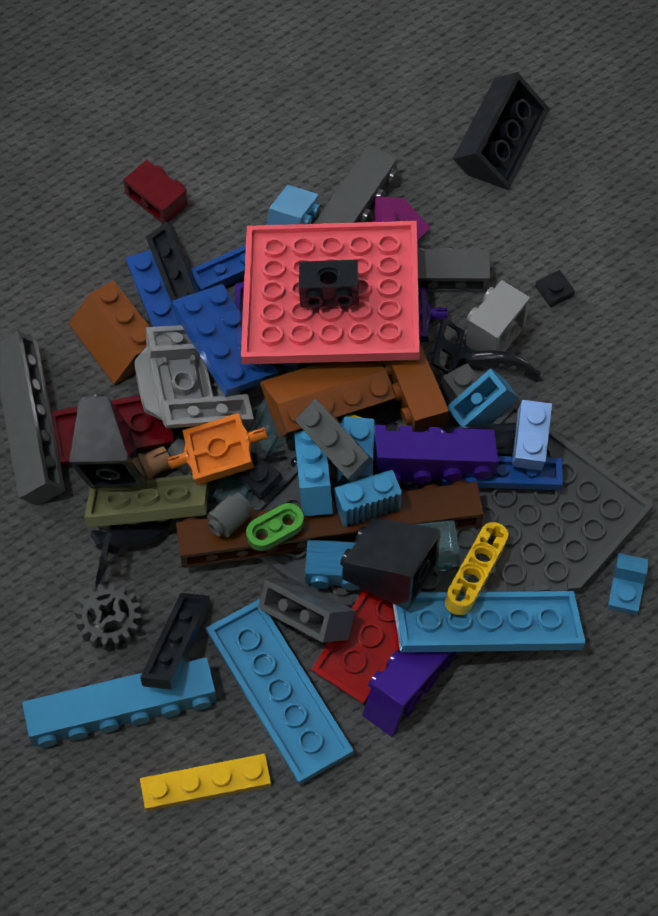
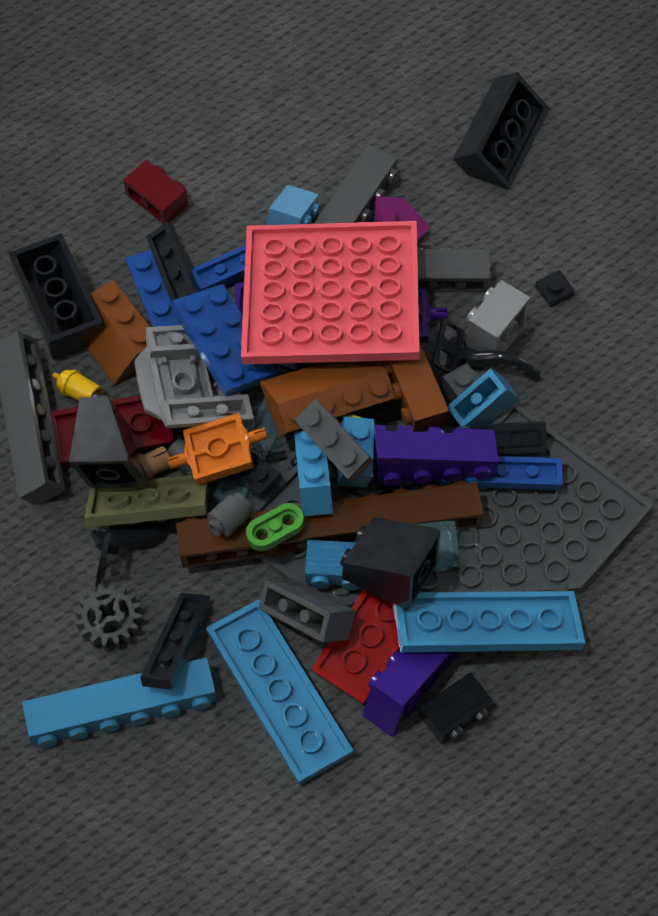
(56, 295): none -> black slope
(75, 385): none -> yellow piece
(205, 782): yellow plate -> none
(329, 283): black brick -> none
(367, 498): dark azure brick -> none
(456, 709): none -> black brick
(473, 566): yellow beam -> none
(531, 435): light blue brick -> none
(627, 584): dark azure slope -> none

